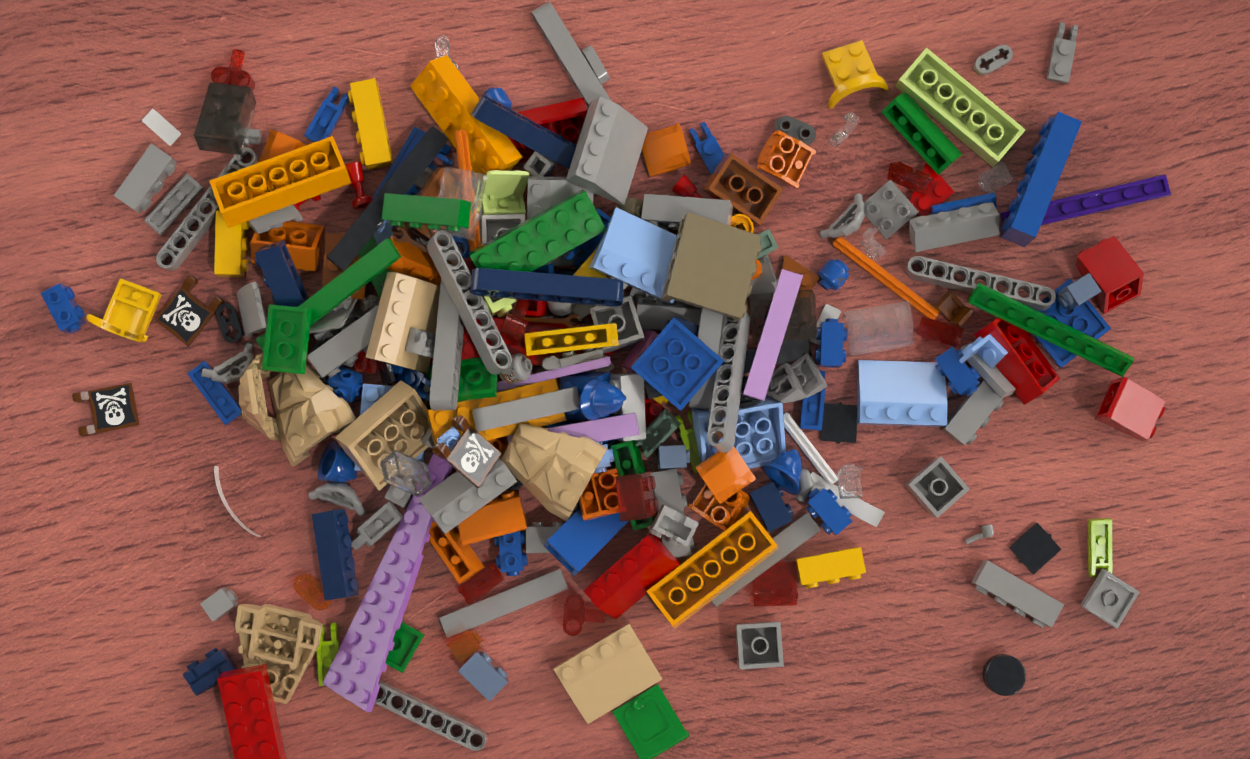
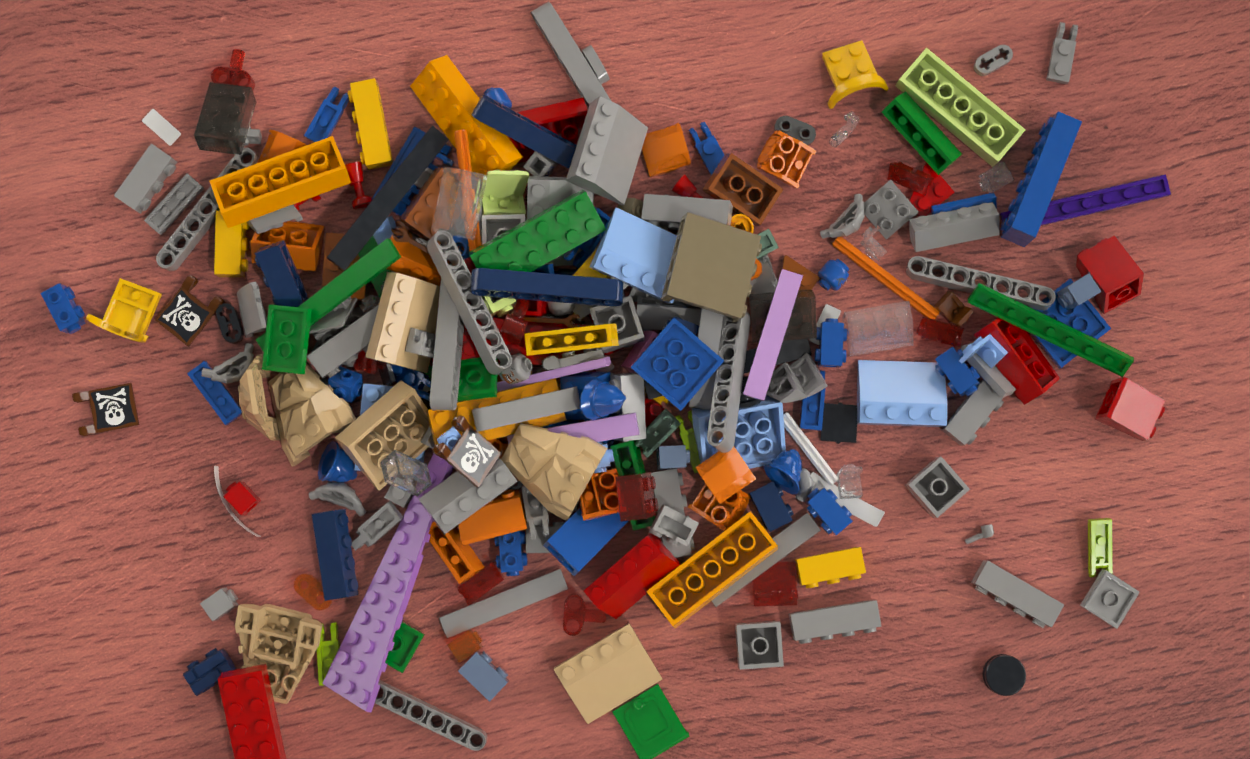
(241, 497): none -> red brick
(426, 211): green brick -> none
(442, 48): clear arm -> none
(535, 514): none -> light grey hinge
(835, 620): none -> light grey brick
(1035, 548): black piece -> none

